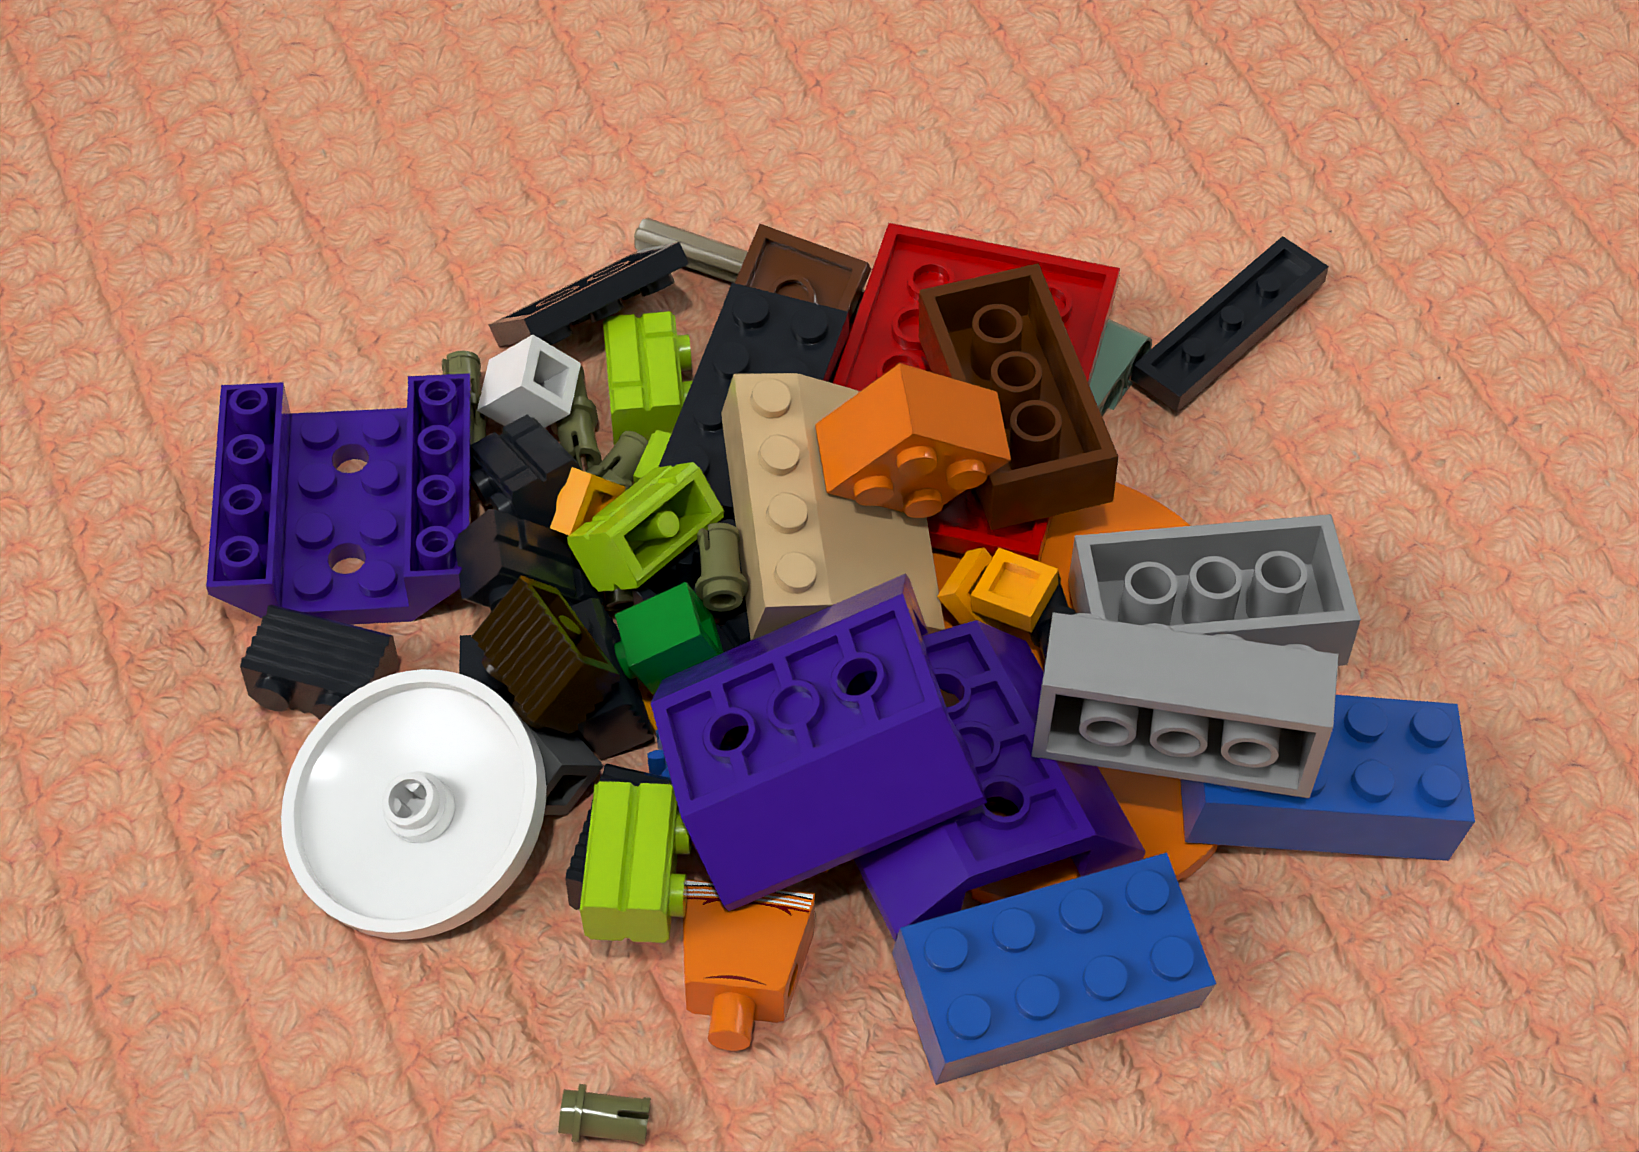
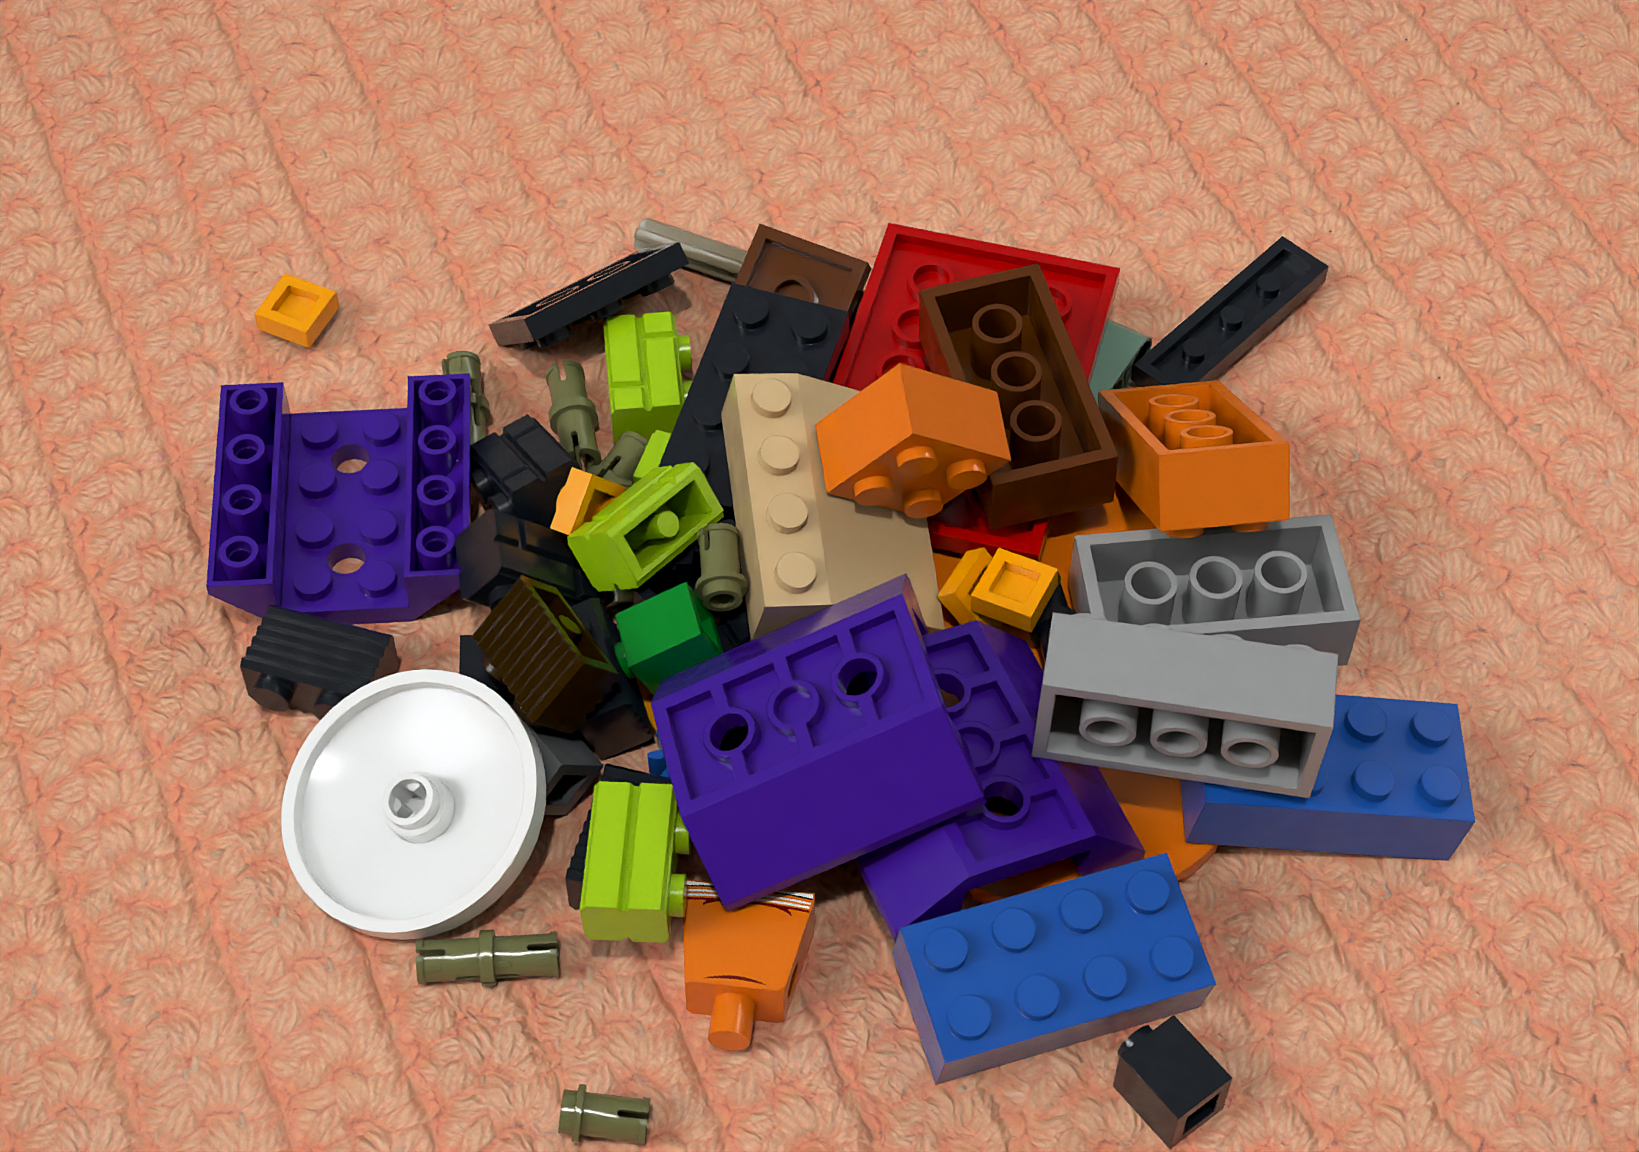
(296, 310): none -> light orange plate
(487, 958): none -> olive pin
(530, 381): white brick -> none
(1170, 1080): none -> black brick
(1197, 458): none -> orange brick

